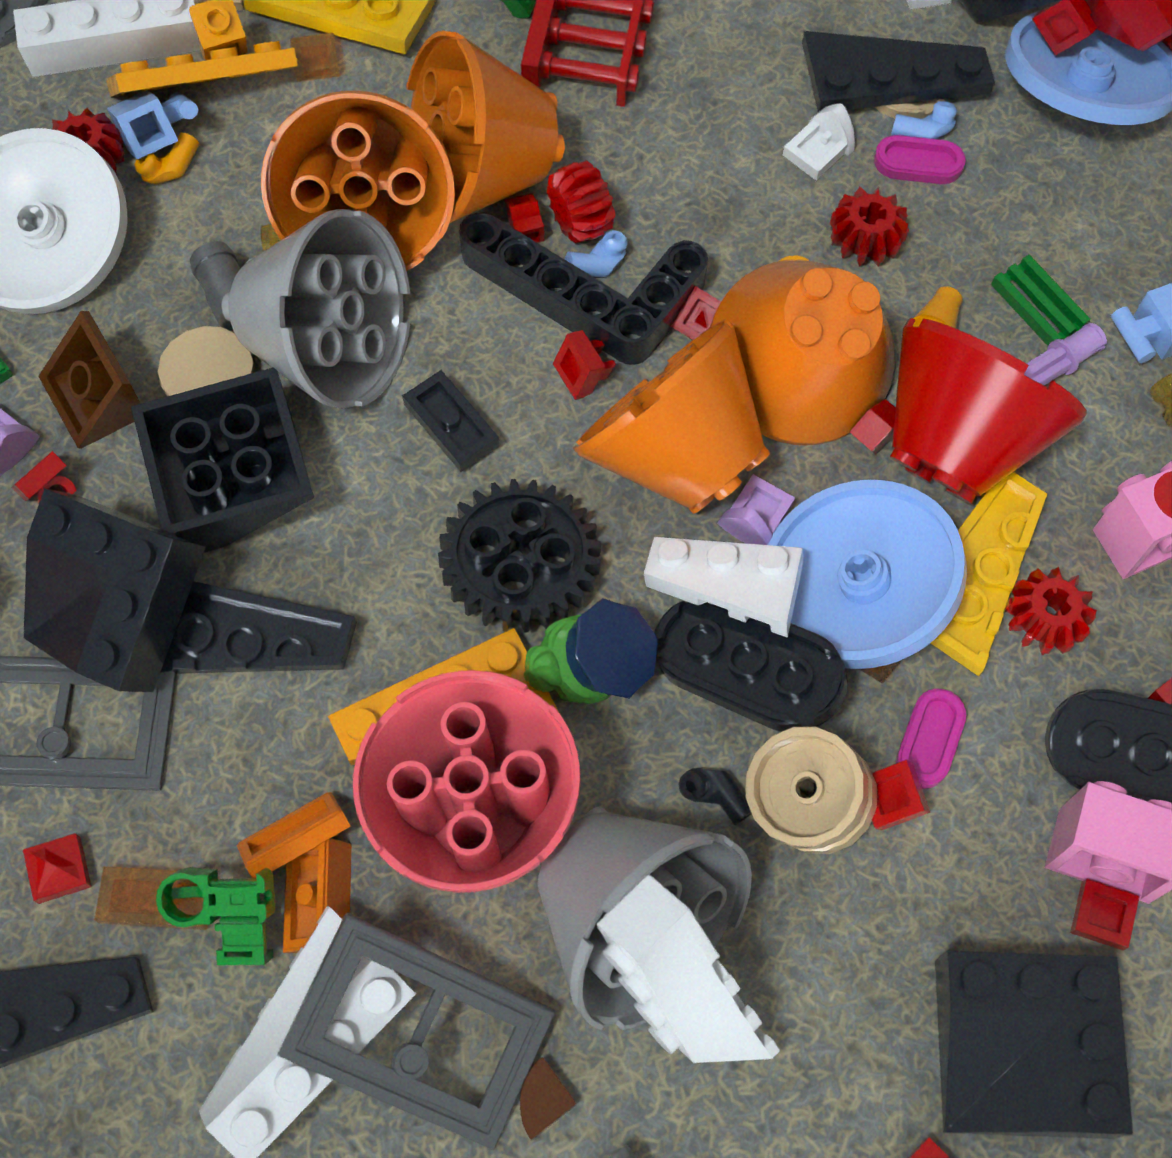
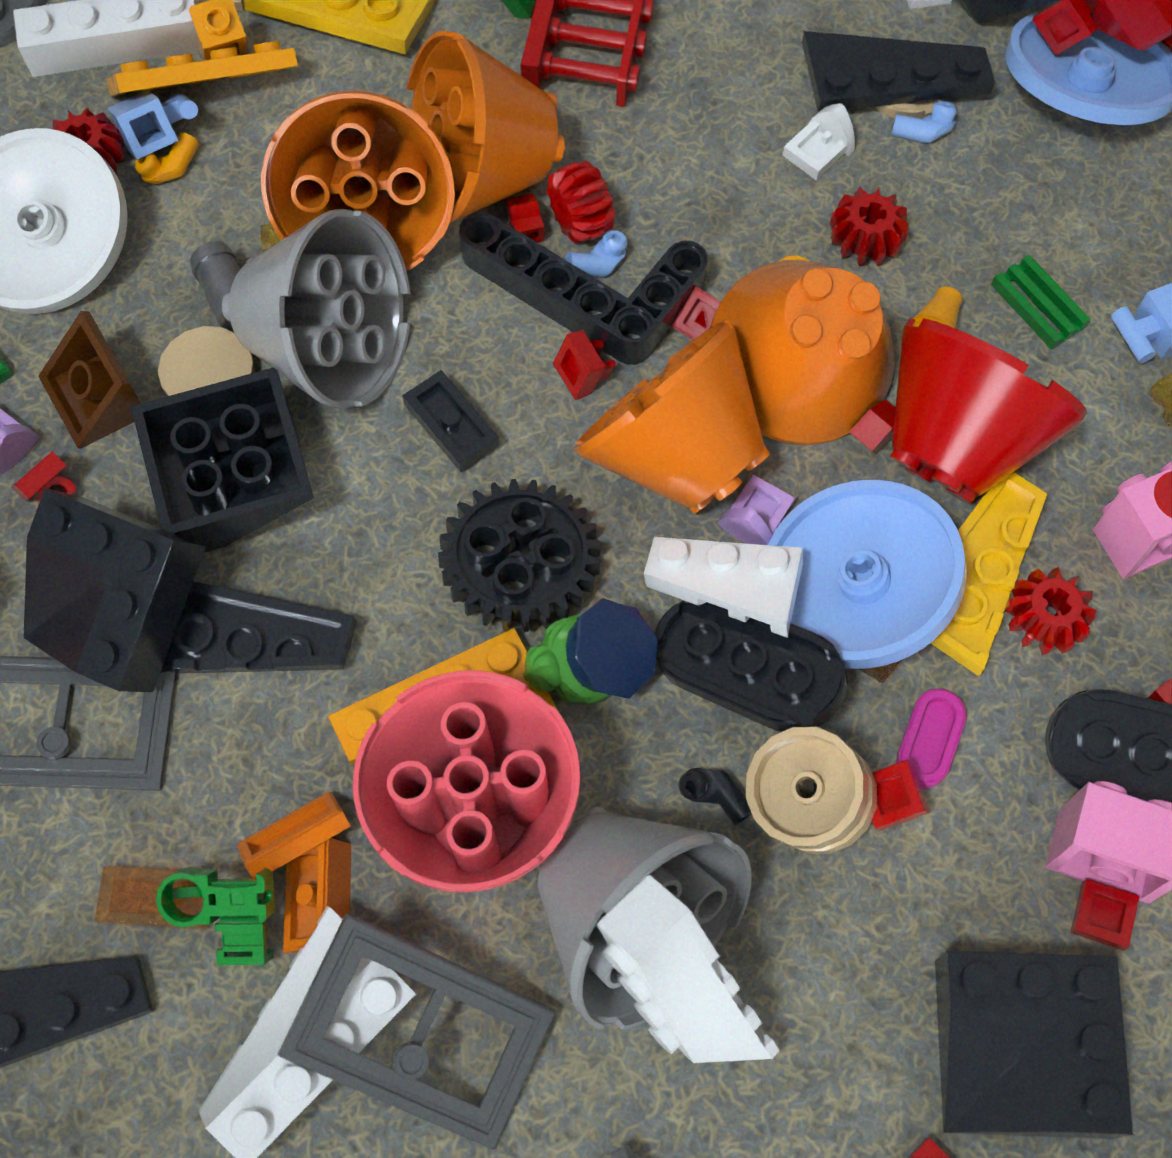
(57, 868): red tile -> none
(315, 57): clear orange tile -> none
(543, 1099): reddish brown tile -> none
(919, 159): dark pink tile -> none
(1066, 354): lavender axle -> none

